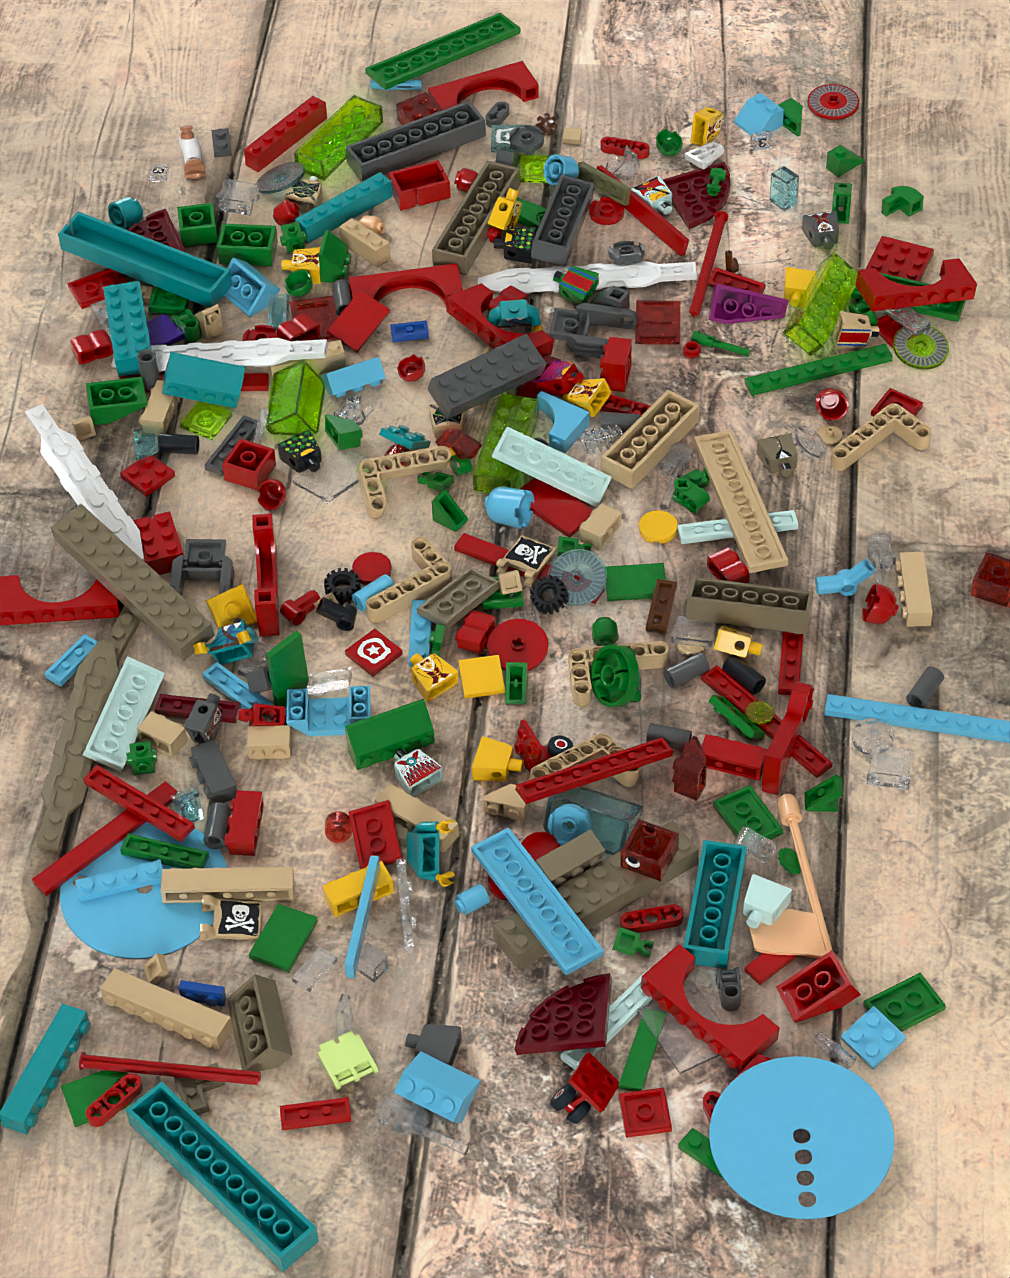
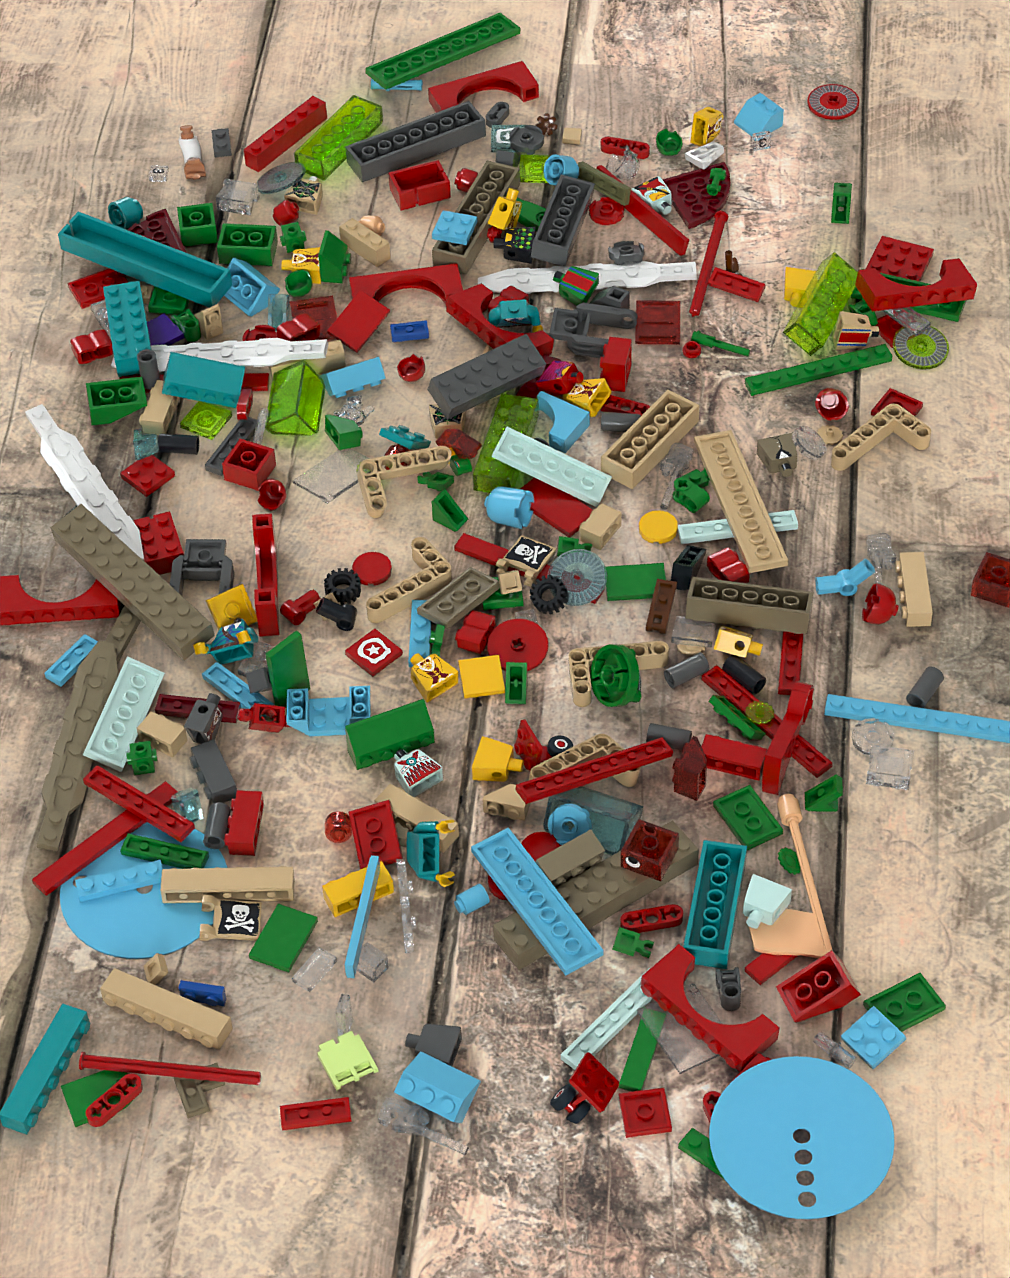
(83, 428): tan tile -> none
(222, 1176): teal brick -> none
(244, 404): none -> red beam
(259, 1025): dark tan slope -> none
(269, 742): tan brick -> none
(301, 452): black torso -> none
(327, 681): clear plate -> none
(341, 295): dark grey pin -> none
(345, 206): teal brick -> none
(380, 584): medium azure pin -> none
(416, 108): clear red brick -> none
(454, 227): none -> medium azure plate
(569, 1019): dark red plate -> none
(602, 437): clear piece -> none
(604, 631): green head -> none
(687, 566): none -> black slope
(738, 305): magenta wedge -> none
(755, 845): clear piece -> none
(784, 188): clear light blue brick -> none
(792, 116): green slope -> none
(821, 229): dark grey torso -> none
(842, 160): green slope -> none
(902, 198): green brick -> none

